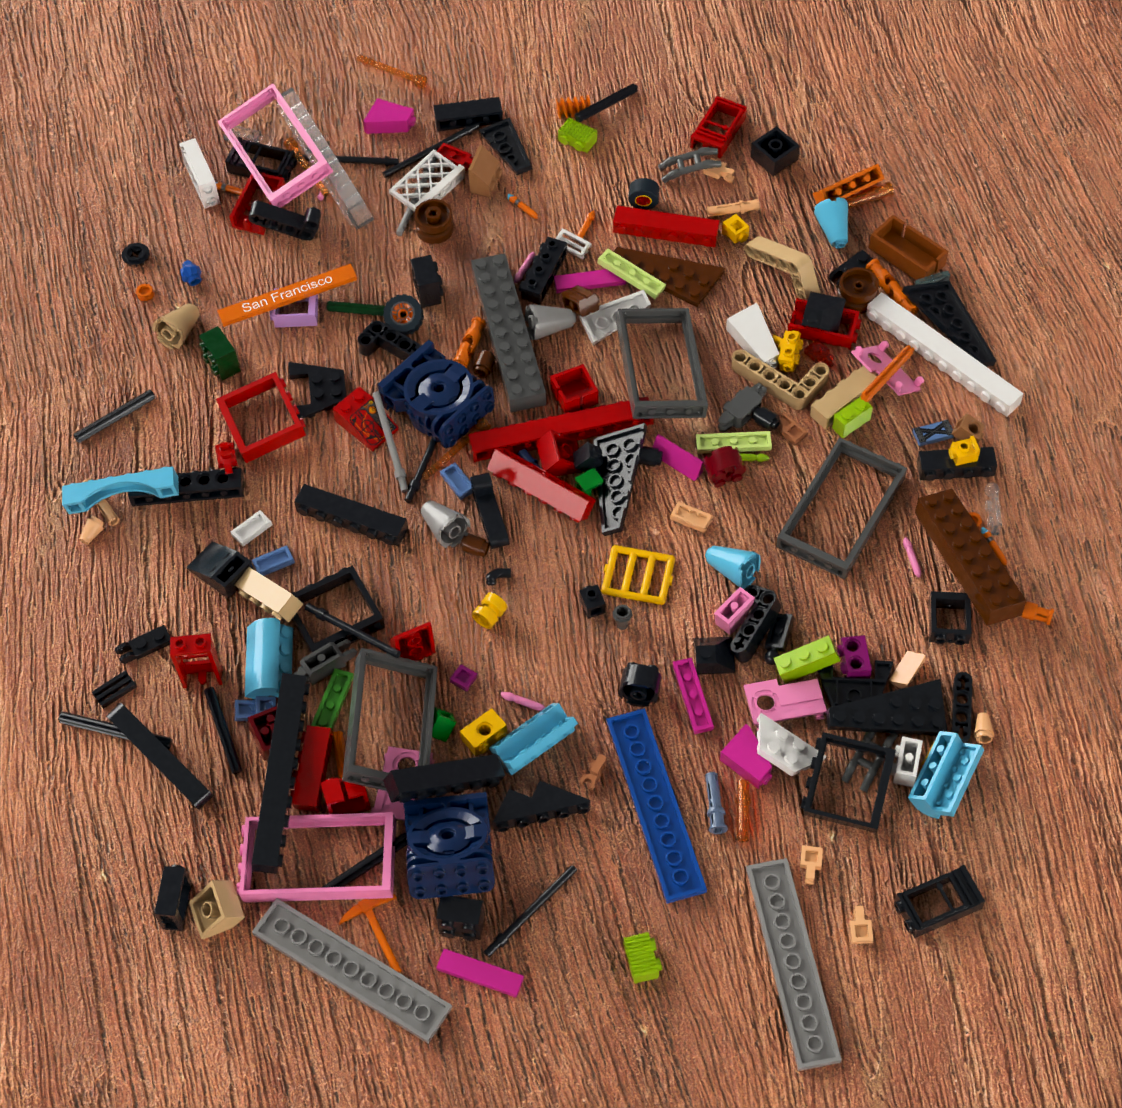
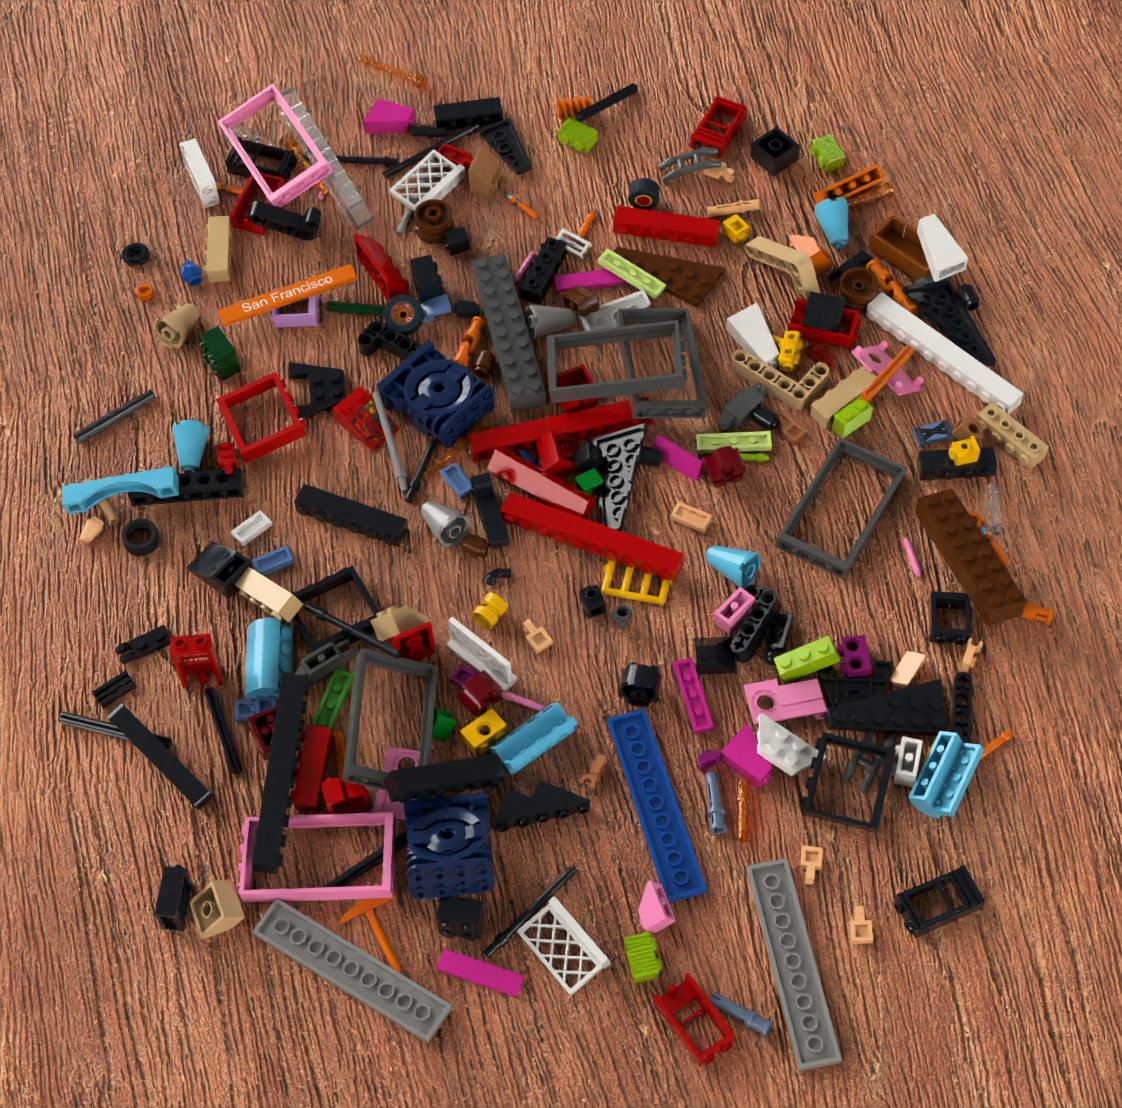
(140, 549): none -> black tyre
(190, 442): none -> medium azure cone
(218, 249): none -> tan brick
(380, 267): none -> red slope
(396, 621): none -> tan slope
(428, 131): none -> black pin
(434, 307): none -> medium blue slope
(456, 241): none -> black brick
(466, 309): none -> black brick
(479, 654): none -> white fence
(479, 693): none -> dark red brick
(537, 638): none -> light nougat plate
(577, 933): none -> white fence
(592, 537): none -> red brick
(619, 387): none -> dark grey door
(655, 908): none -> bright pink slope
(679, 997): none -> red door
(708, 759): none -> magenta plate
(750, 1019): none -> sand blue pin
(817, 254): none -> orange slope
(827, 153): none -> lime brick
(940, 248): none -> white slope
(968, 297): none -> black brick
(969, 659): none -> light nougat plate
(983, 729): light nougat cone -> none
(1005, 736): none -> orange piece
(1012, 436): none -> tan brick

